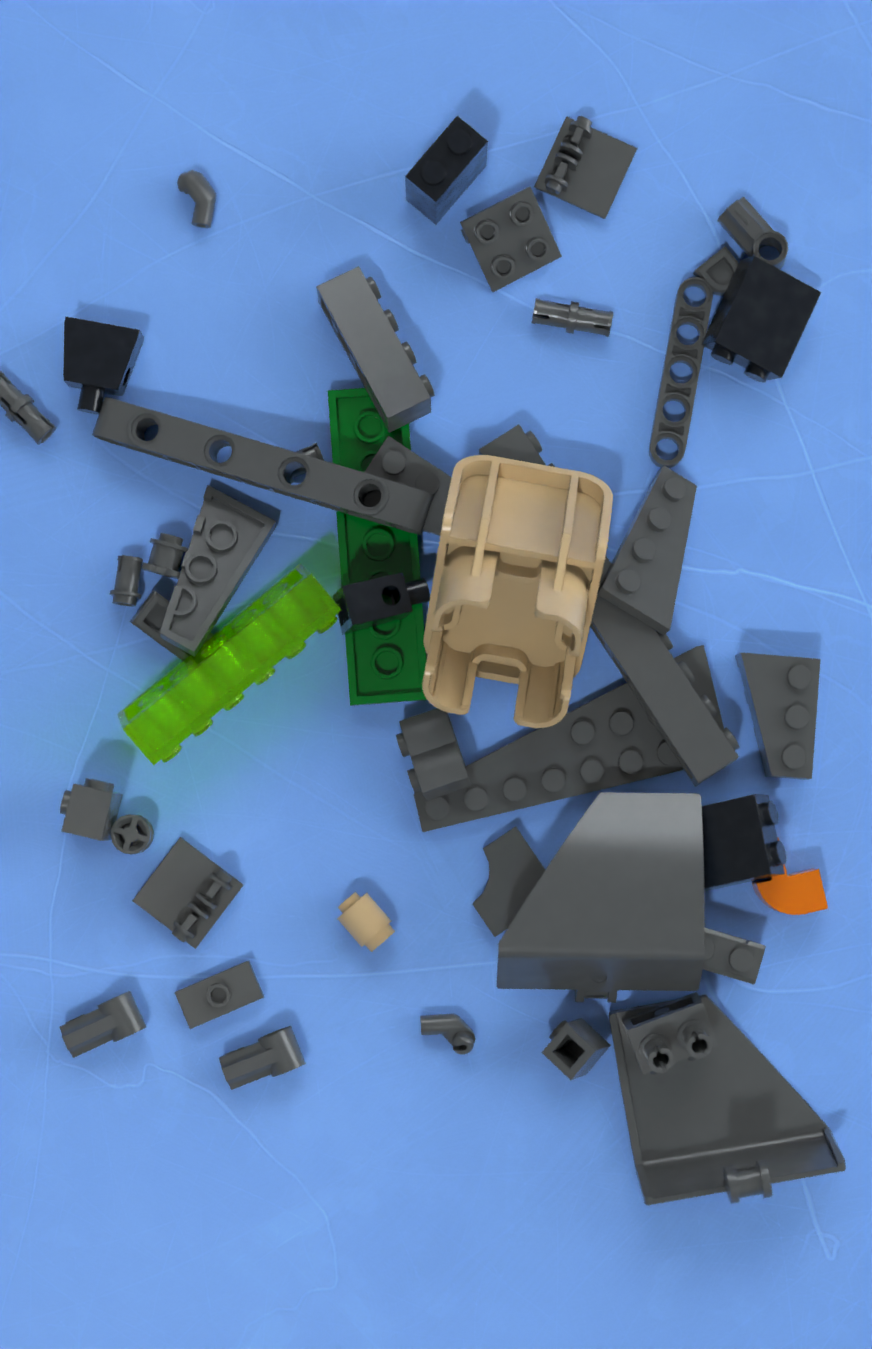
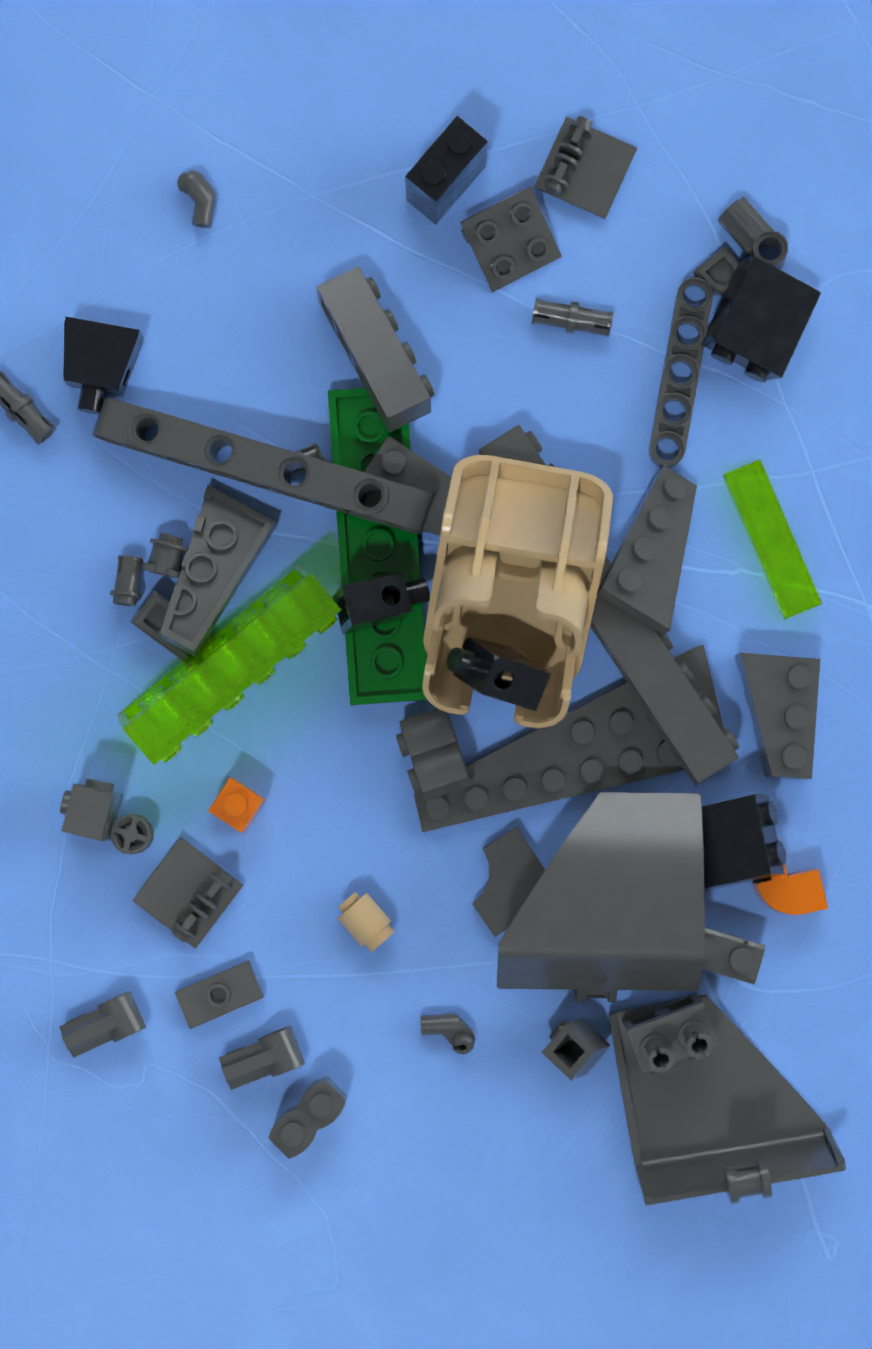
(237, 805): none -> orange brick
(299, 1124): none -> dark grey brick
(483, 664): none -> black torso
(772, 539): none -> clear neon green tile

